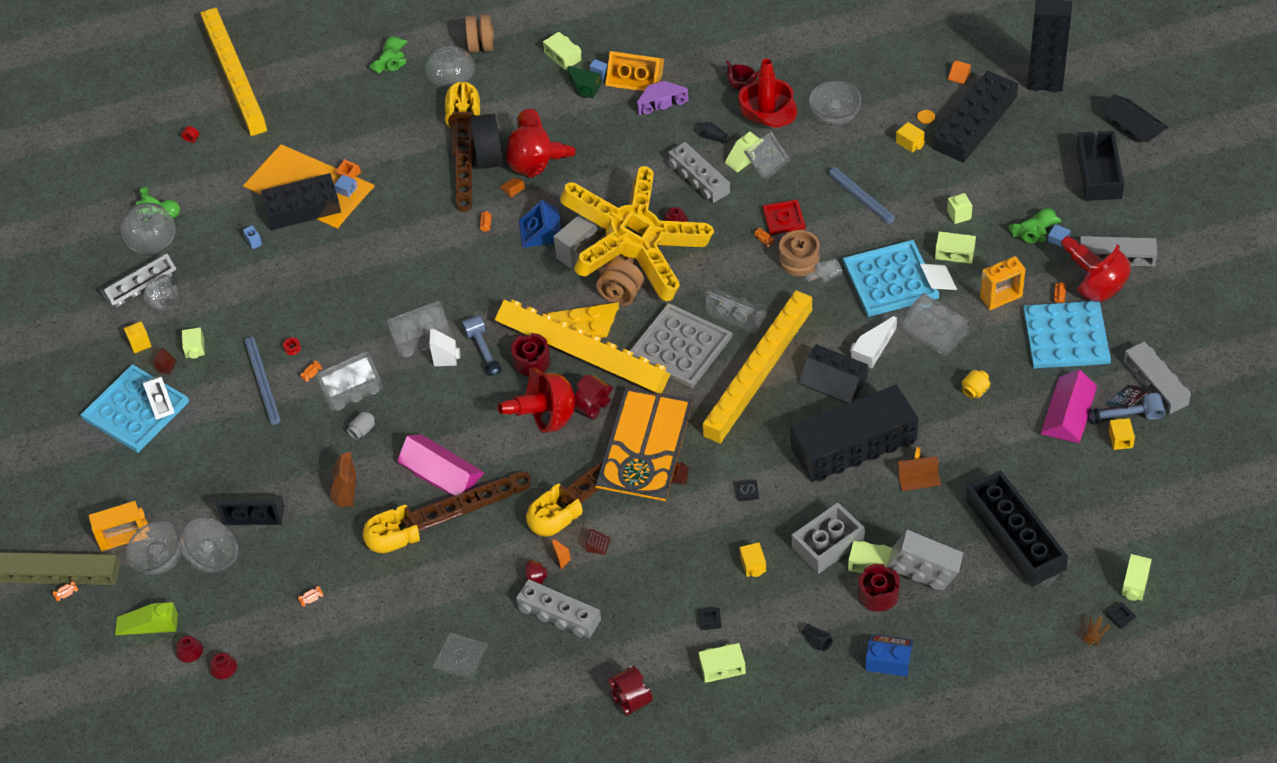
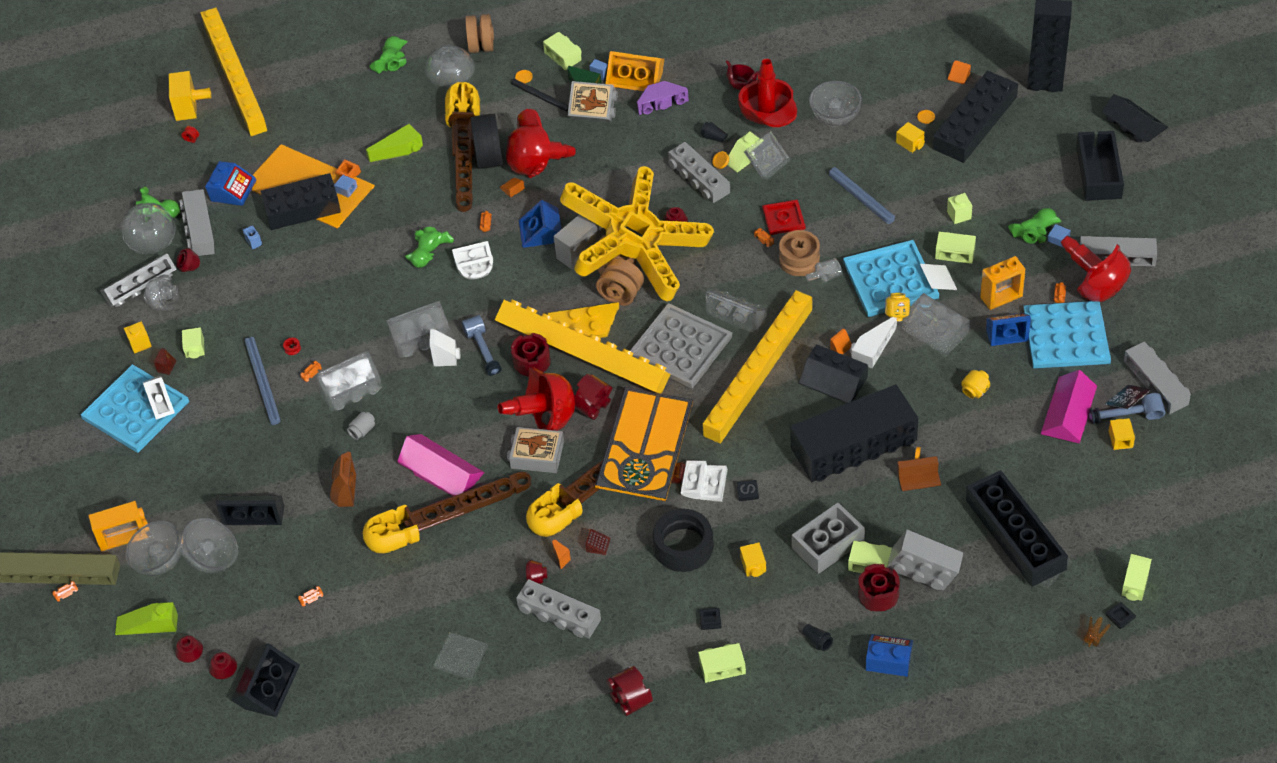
(184, 96): none -> yellow brick
(187, 260): none -> dark red cone
(197, 221): none -> light grey brick
(230, 184): none -> blue slope
(265, 681): none -> black slope
(397, 144): none -> lime slope
(428, 241): none -> bright green animal
(473, 260): none -> white slope
(524, 76): none -> light orange piece
(536, 450): none -> brick
(539, 94): none -> black bar
(592, 102): none -> brick
(683, 560): none -> black tyre
(704, 481): none -> white slope
(720, 160): none -> light orange piece
(840, 342): none -> orange slope
(897, 306): none -> yellow head
(1008, 329): none -> blue slope

